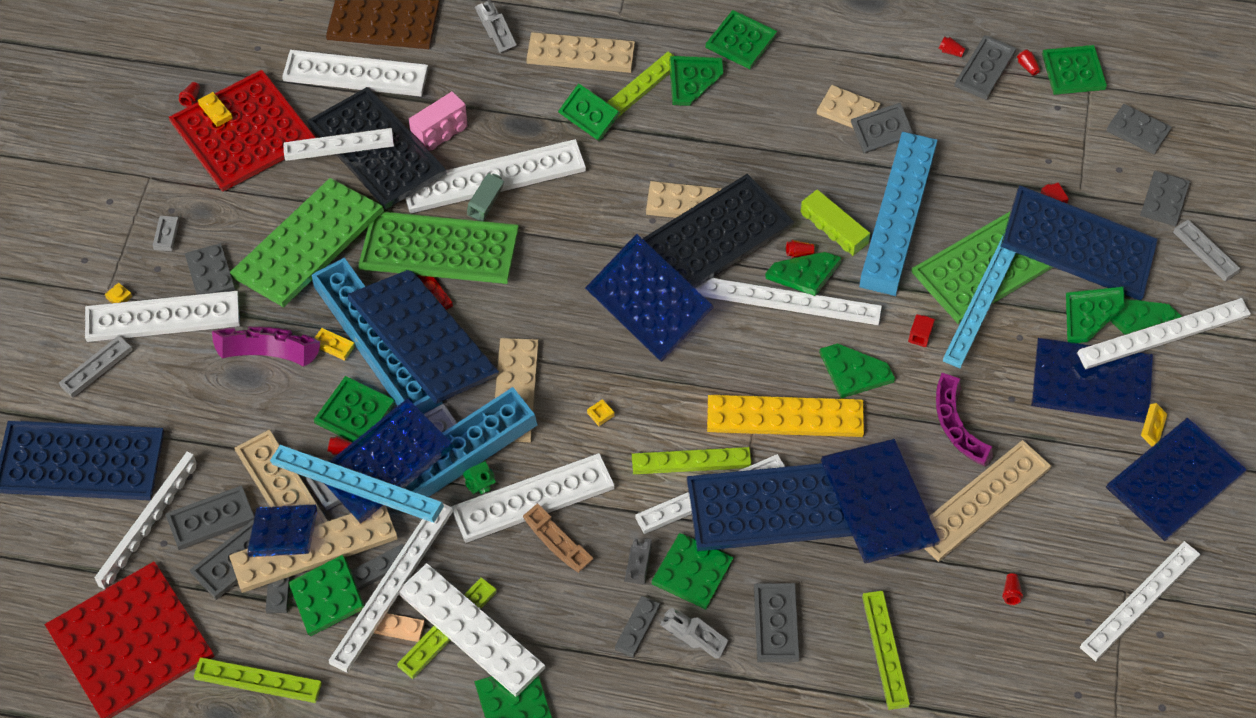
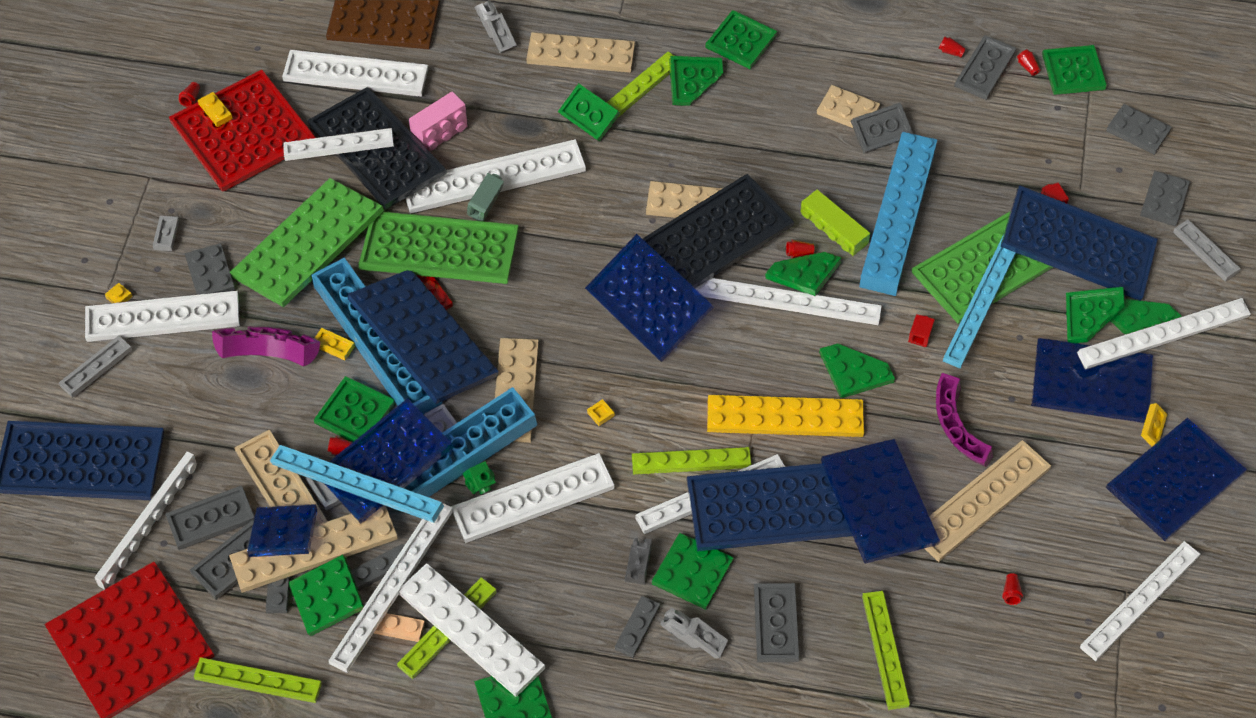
(556, 539): medium nougat slope -> none

